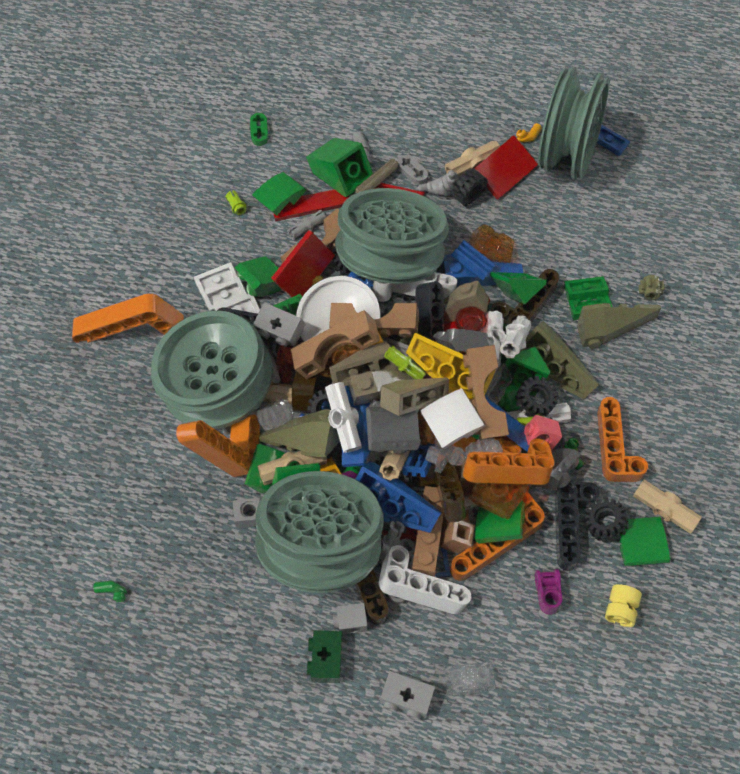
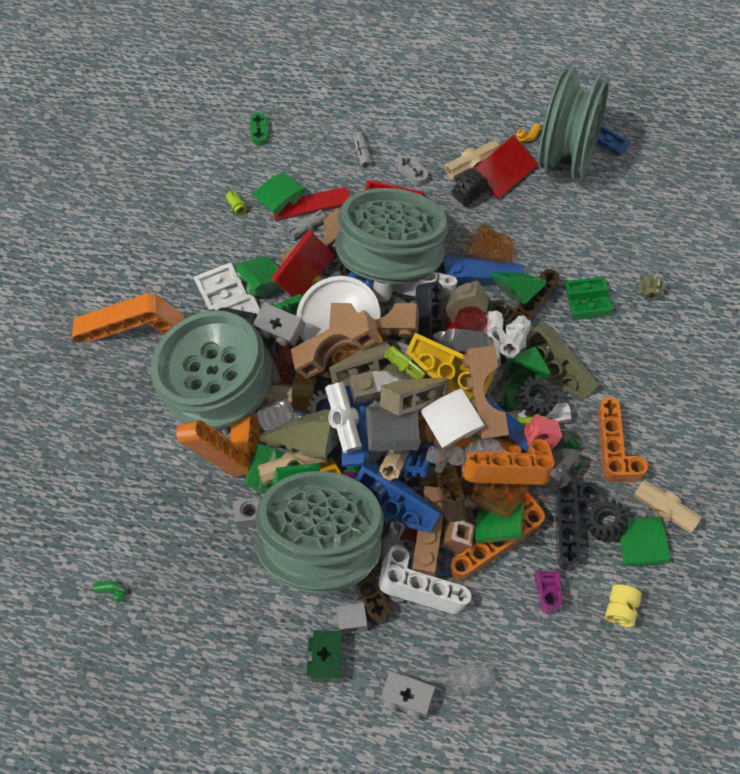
(341, 165): green slope -> none
(377, 177): dark tan axle -> none
(441, 185): light grey piece -> none
(473, 260): blue tile -> none
(604, 323): olive wedge -> none

